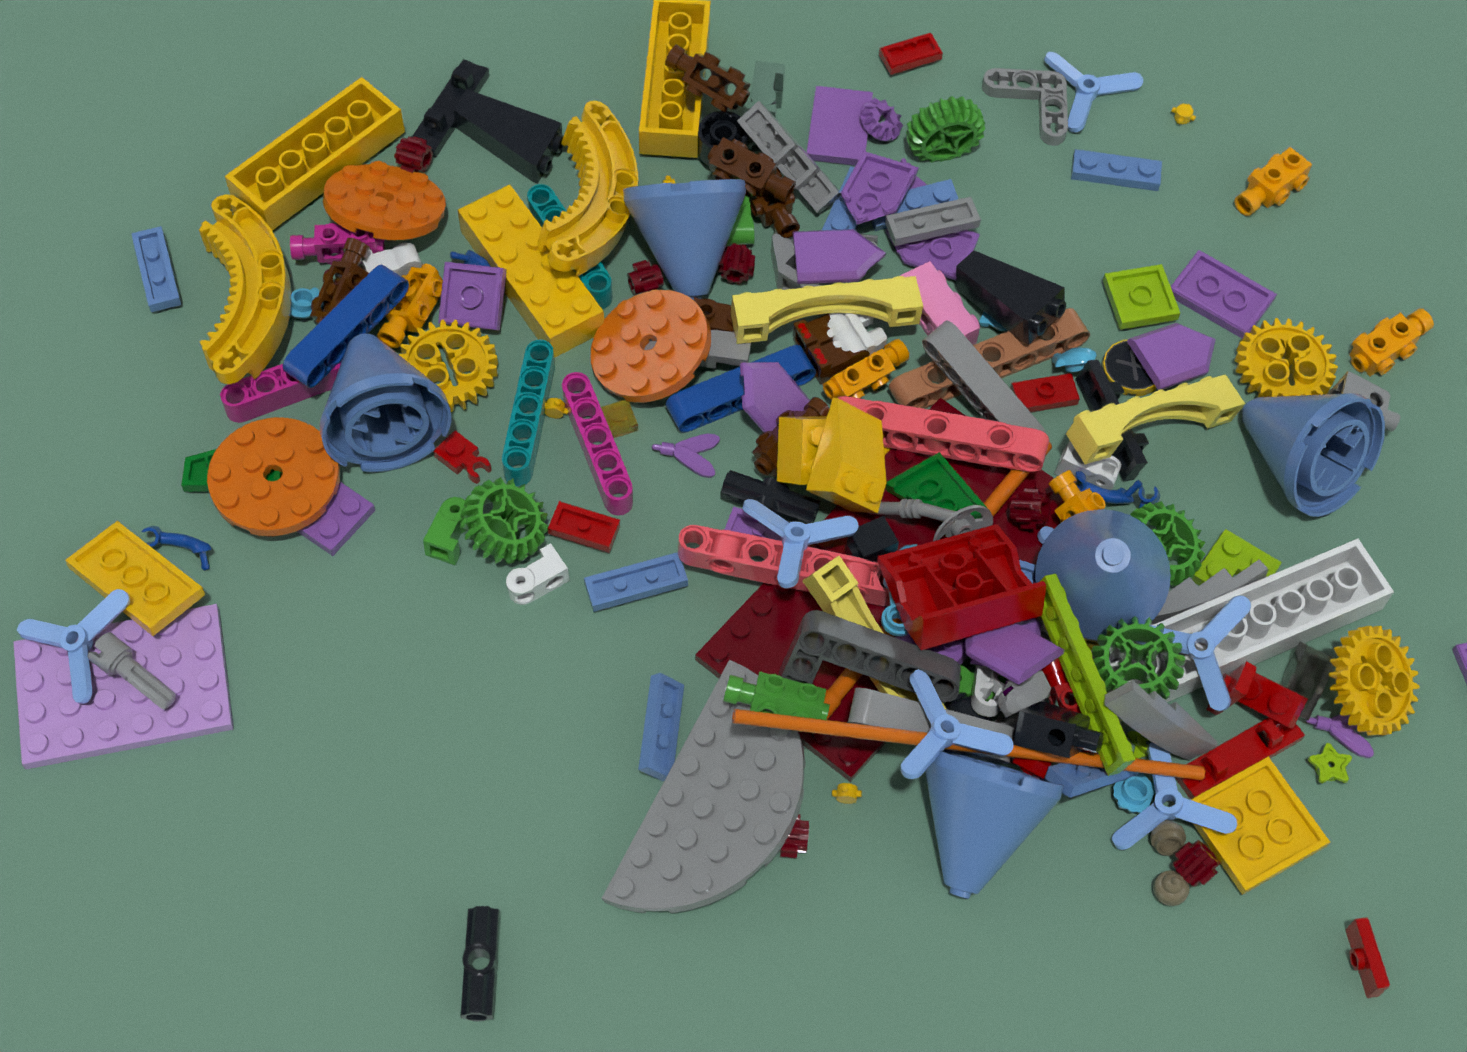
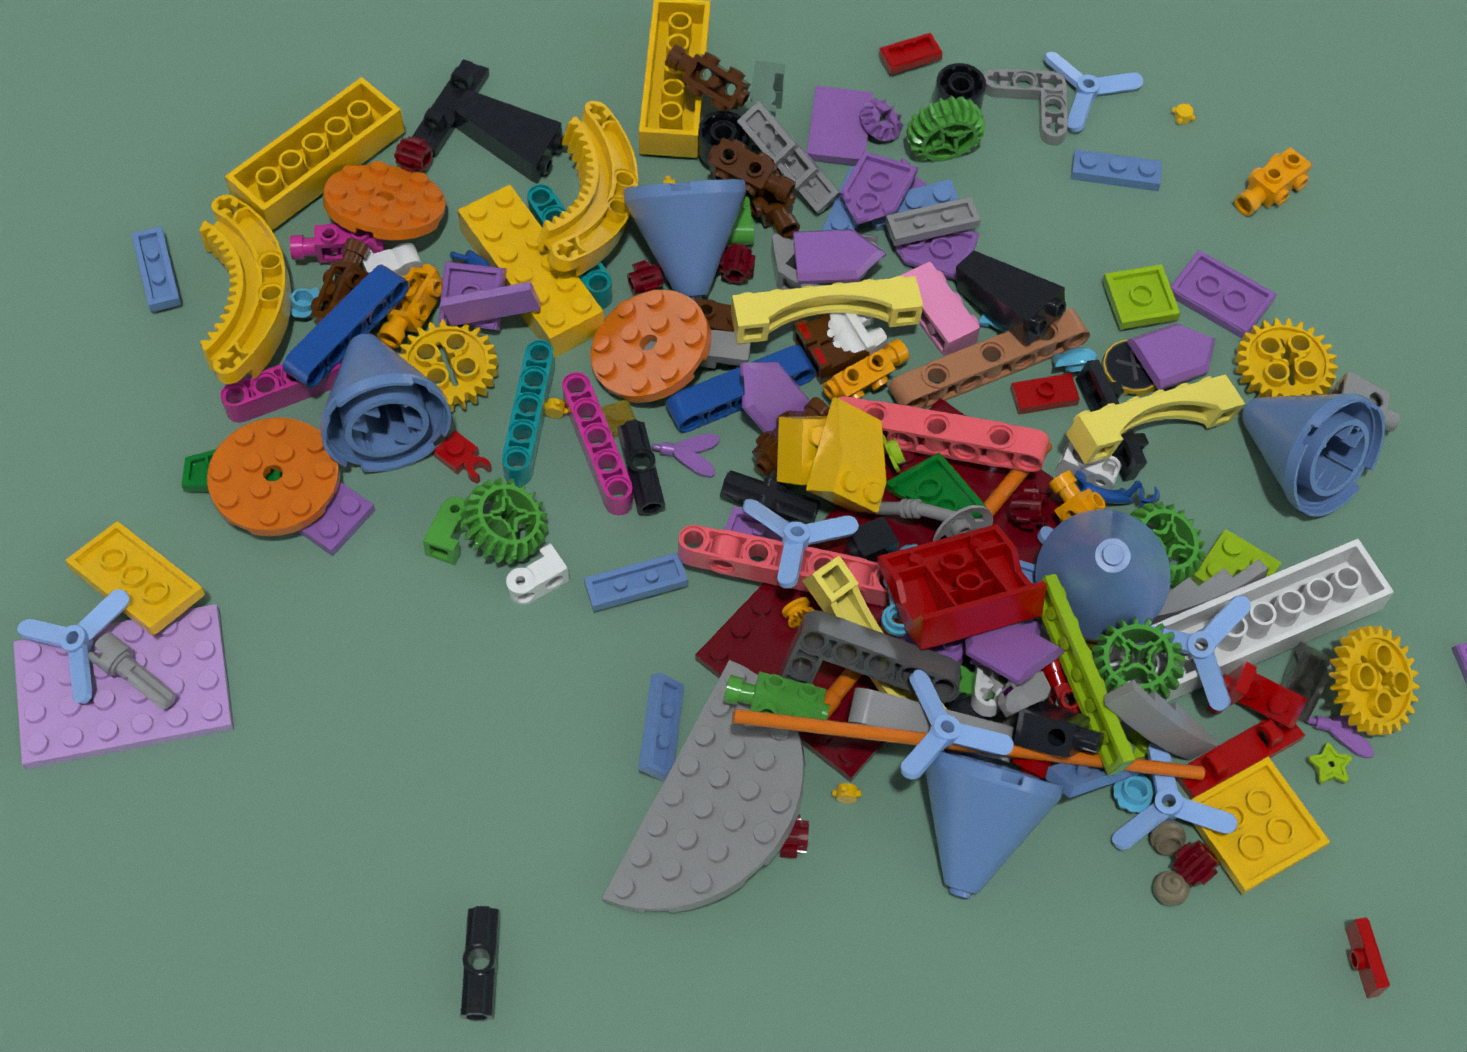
(181, 540): blue piece -> none
(490, 303): none -> medium lavender tile
(584, 526): red plate -> none
(645, 481): none -> black piece
(796, 610): none -> light orange bush
(894, 452): none -> lime plate
(959, 81): none -> black piece
(976, 377): light grey beam -> none
(1394, 338): light orange brick -> none

